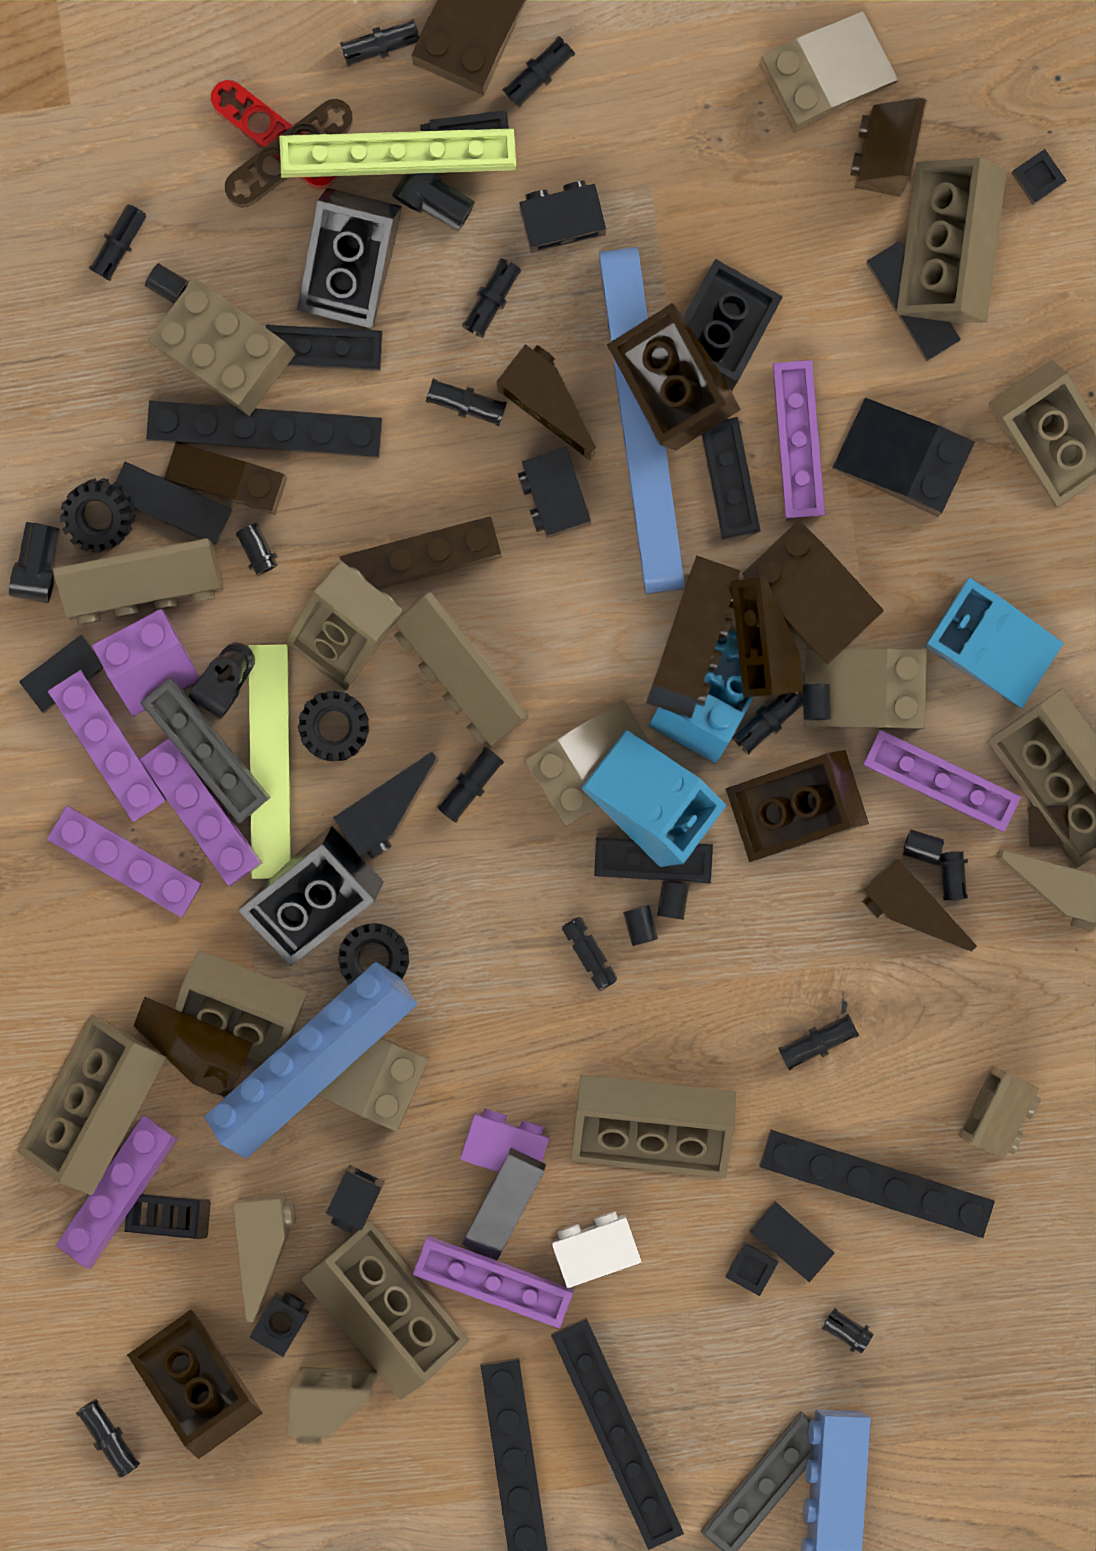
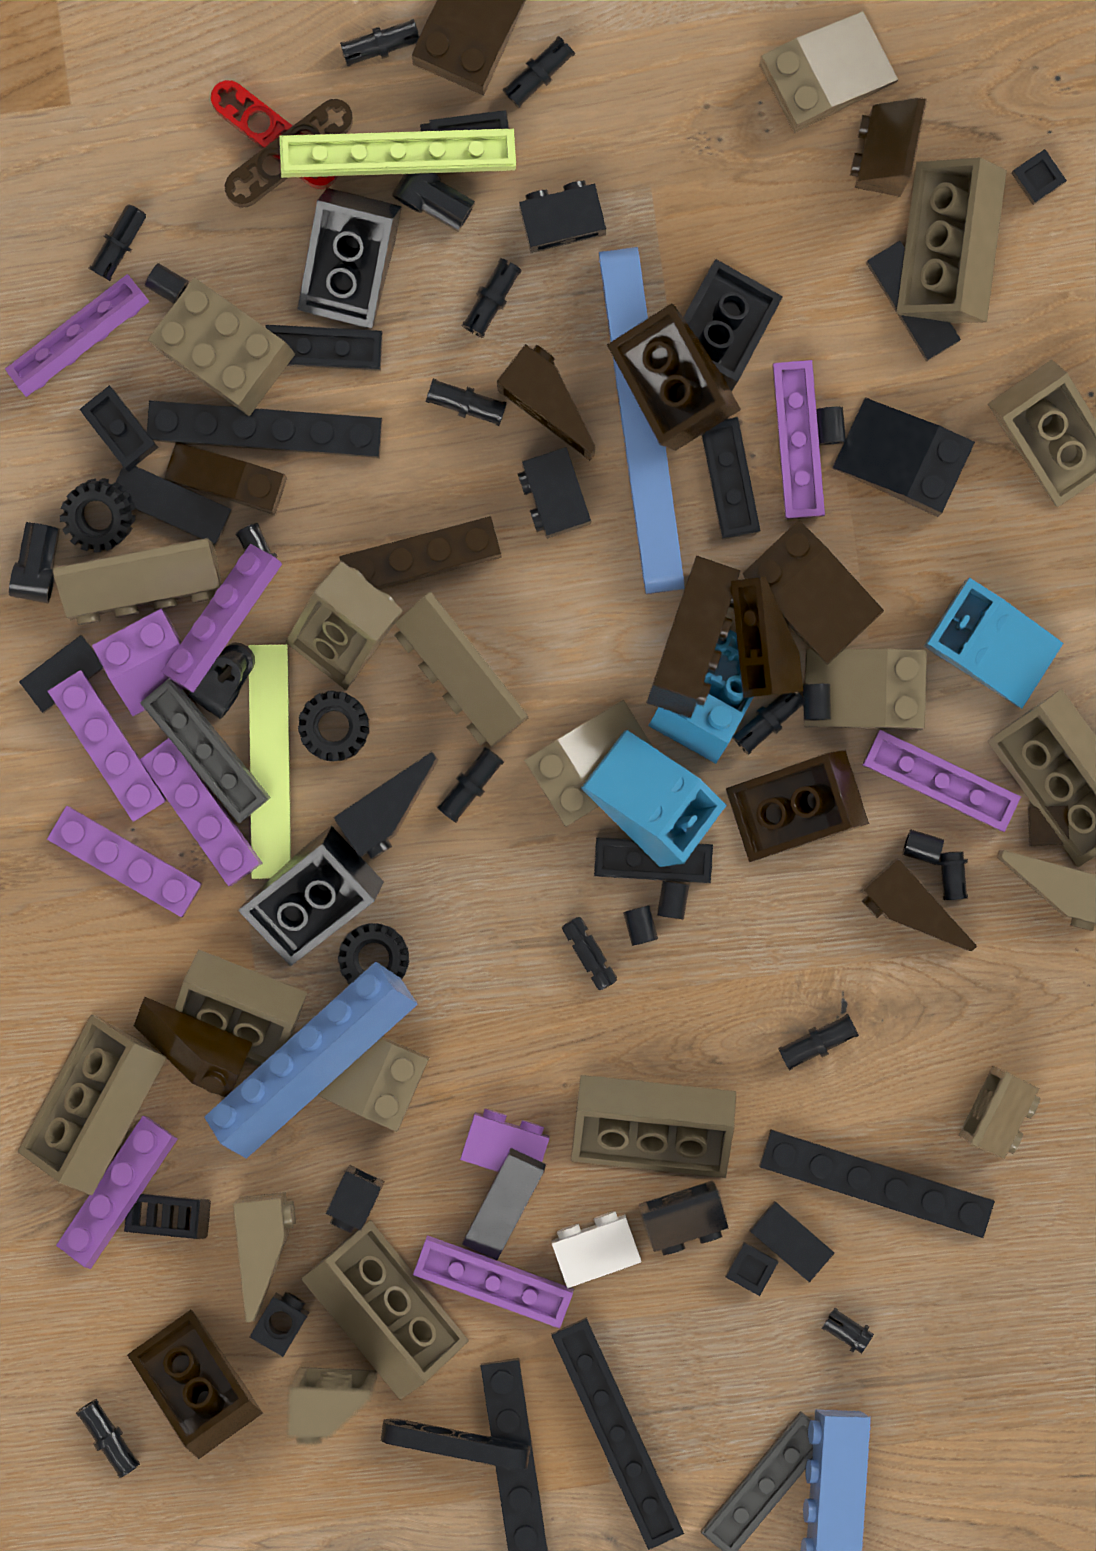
(77, 335): none -> medium lavender plate
(118, 428): none -> black plate
(221, 617): none -> medium lavender plate
(455, 1443): none -> black beam
(684, 1217): none -> black slope
(831, 425): none -> black hinge

